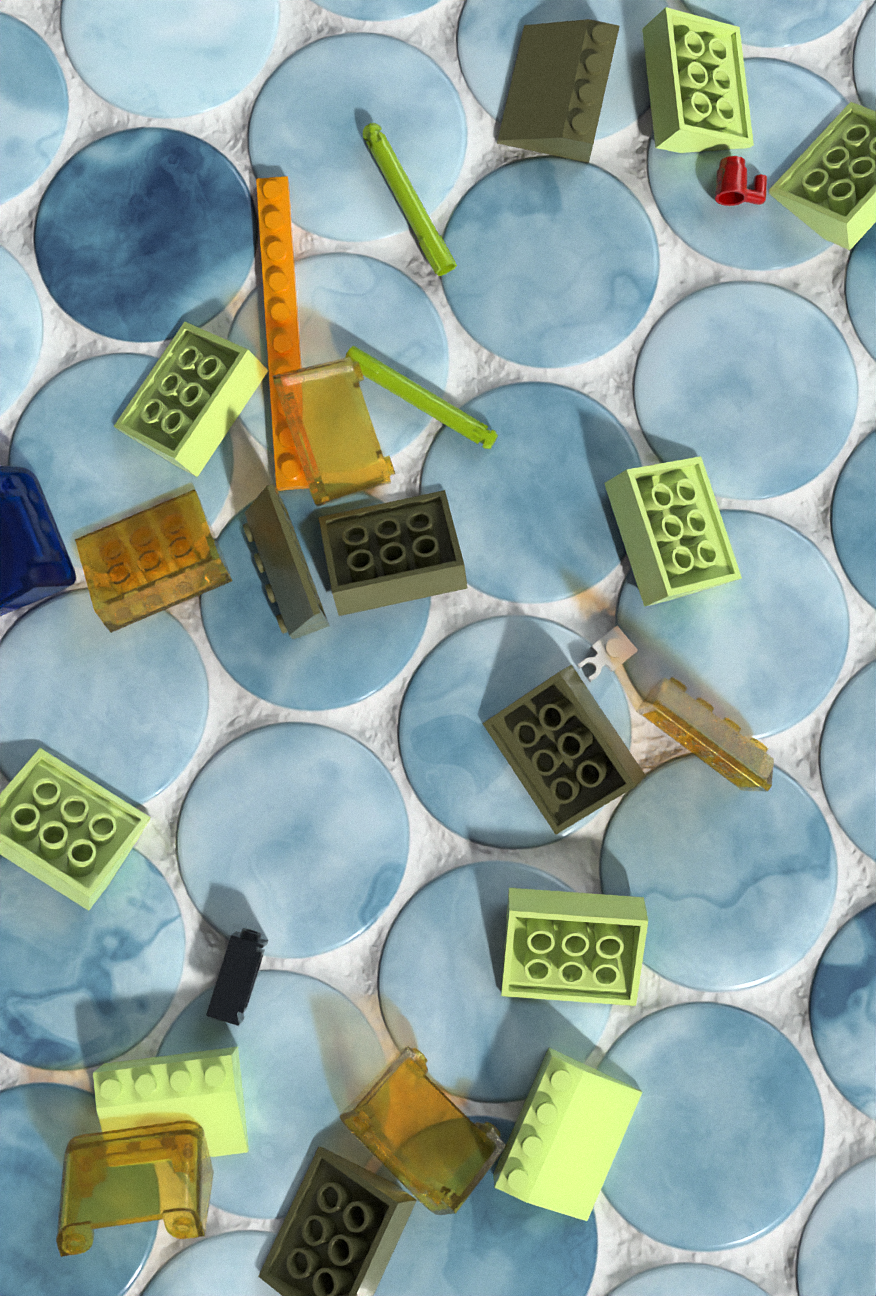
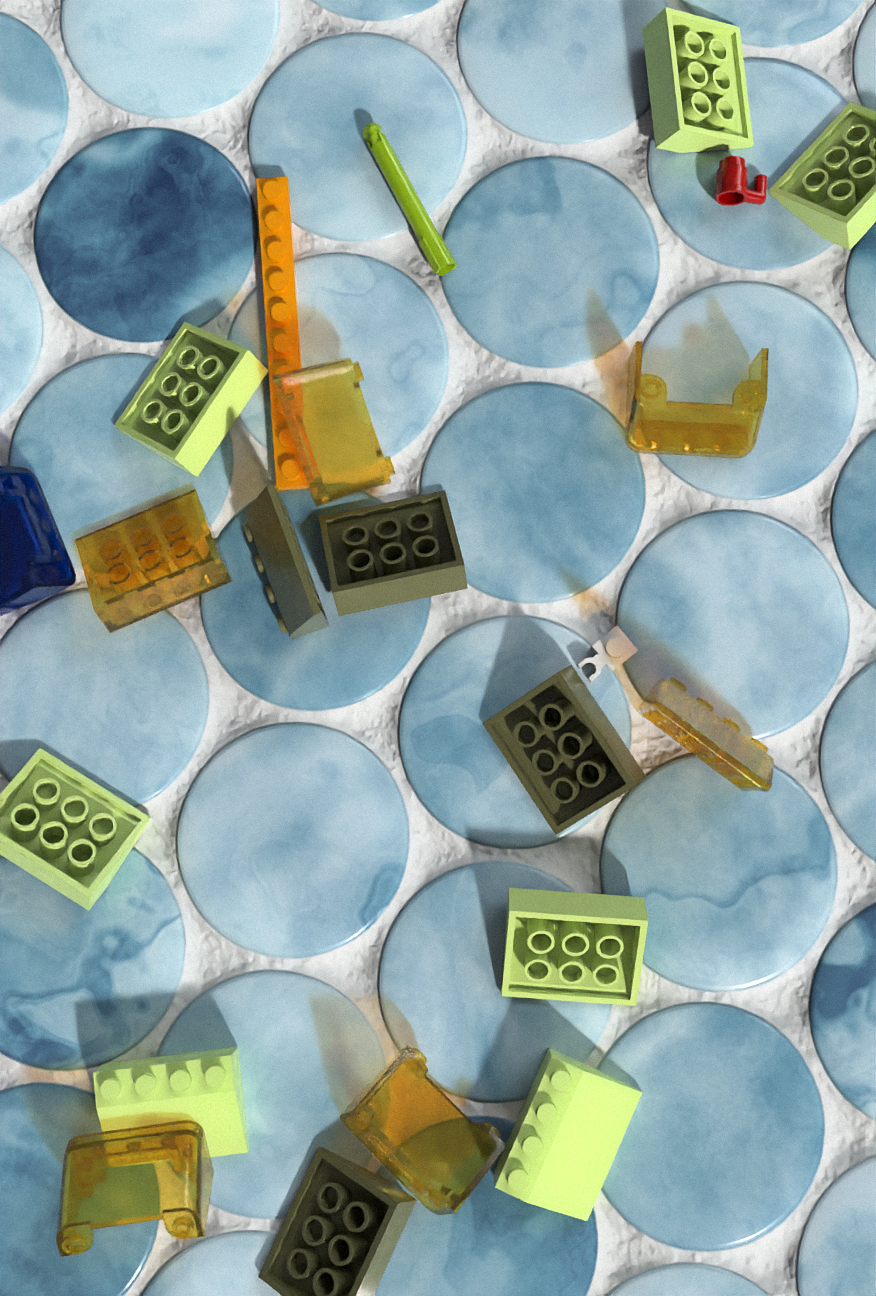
(237, 976): black window -> none
(423, 399): lime piece -> none
(559, 87): olive slope -> none
(672, 529): yellowish green slope -> none
(689, 427): none -> clear yellow windscreen

